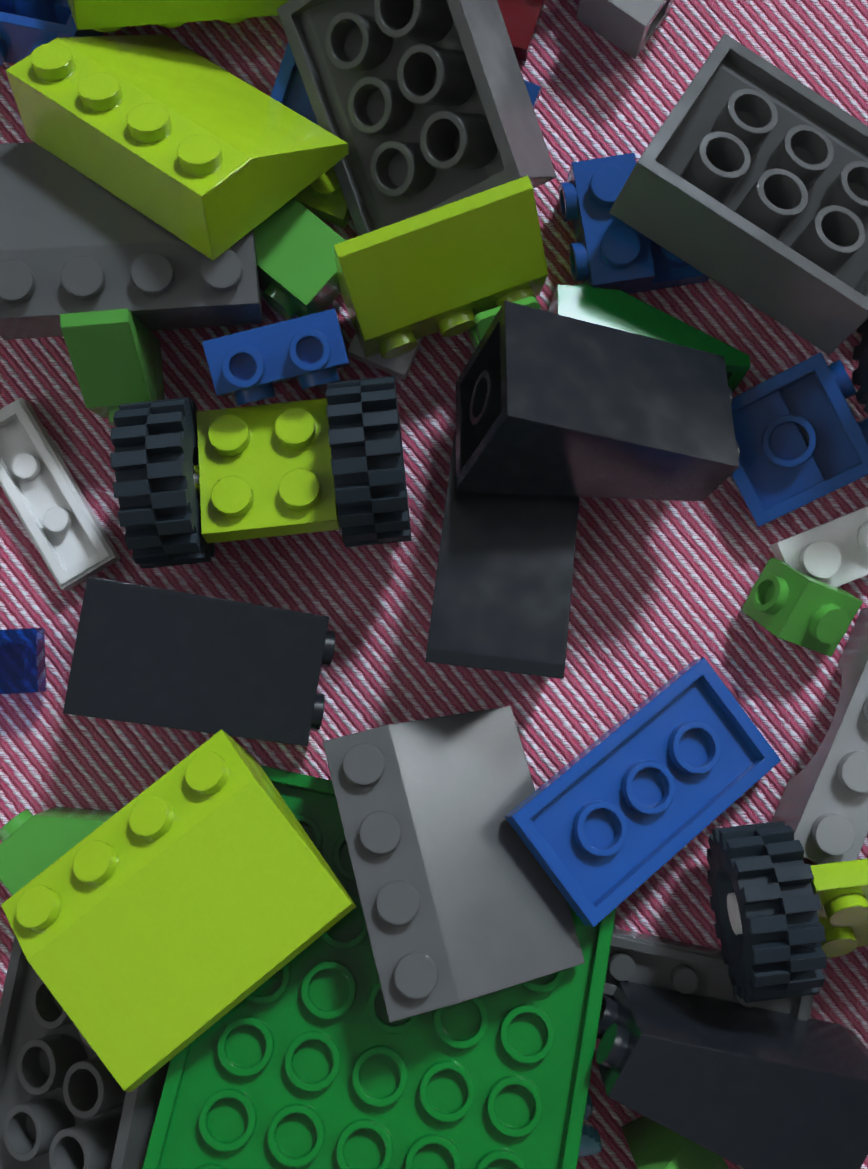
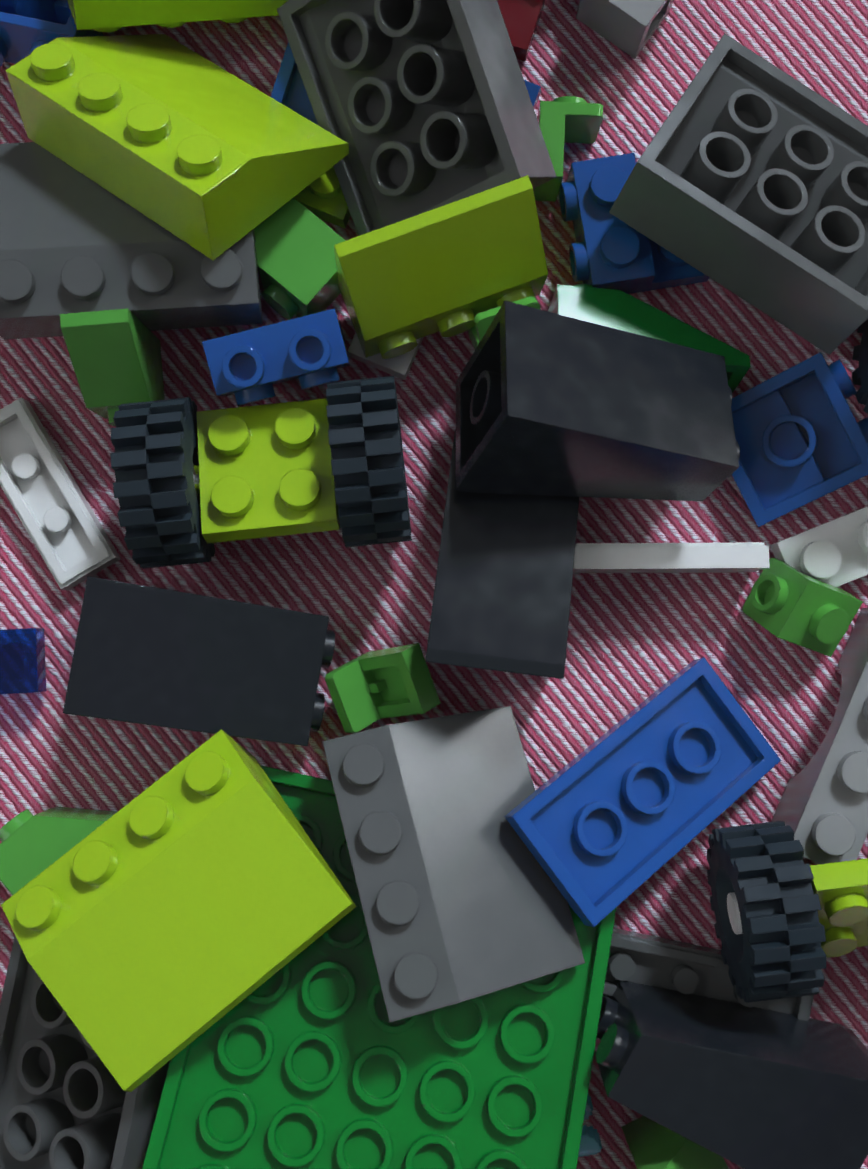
(382, 686): none -> bright green bracket
(565, 121): none -> bright green bracket
(671, 557): none -> white tile

